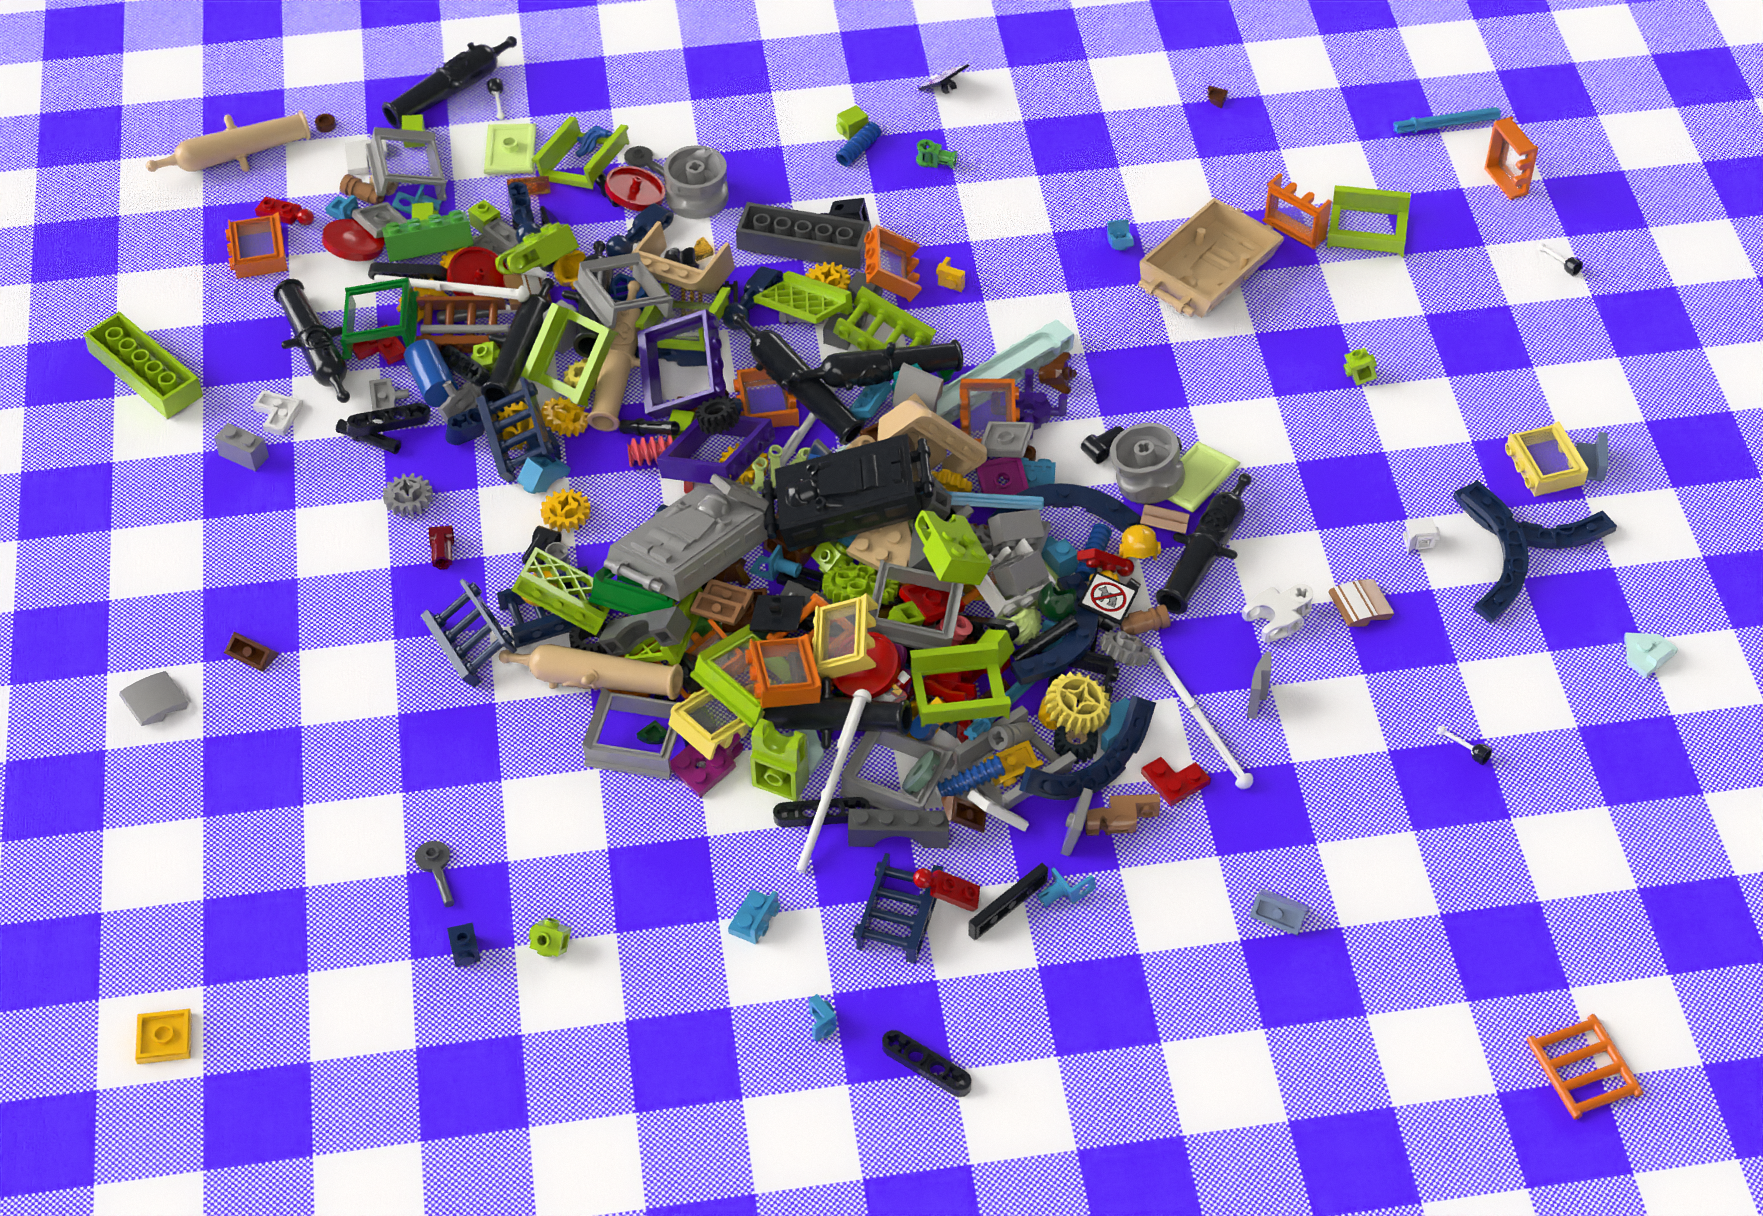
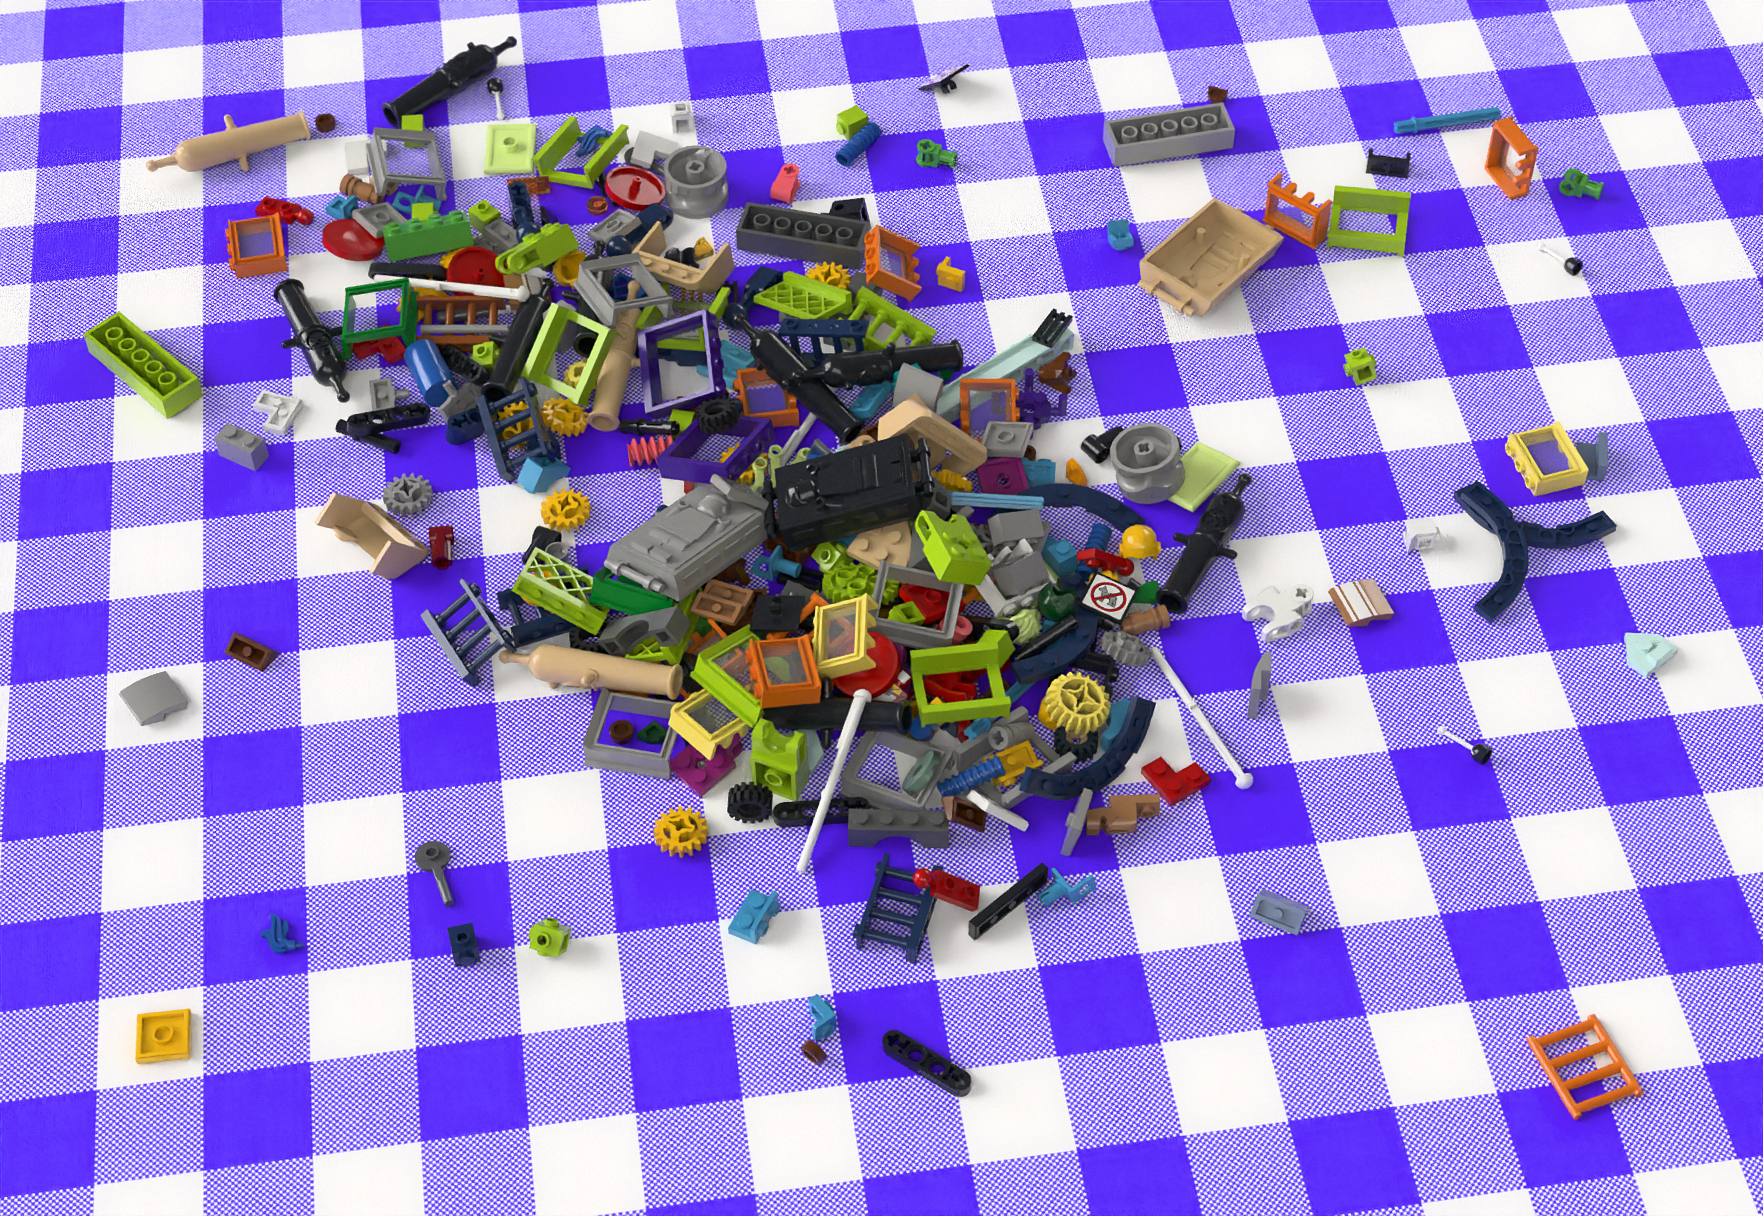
(277, 936): none -> blue piece
(374, 532): none -> tan windscreen
(597, 206): none -> clear orange tile
(616, 224): none -> light grey plate
(621, 732): none -> reddish brown tile
(649, 145): none -> white tile
(680, 831): none -> yellow gear
(681, 111): none -> white window
(734, 359): none -> medium azure slope
(750, 802): none -> black tyre
(786, 184): none -> coral piece
(813, 1052): none -> reddish brown tile
(818, 328): none -> dark blue fence
(1046, 323): none -> black tile
(1075, 473): none -> light orange tile
(1147, 593): none -> green tile
(1165, 518): medium nougat slope -> none
(1168, 134): none -> light grey brick
(1388, 165): none -> black hinge
(1580, 185): none -> bright green connector

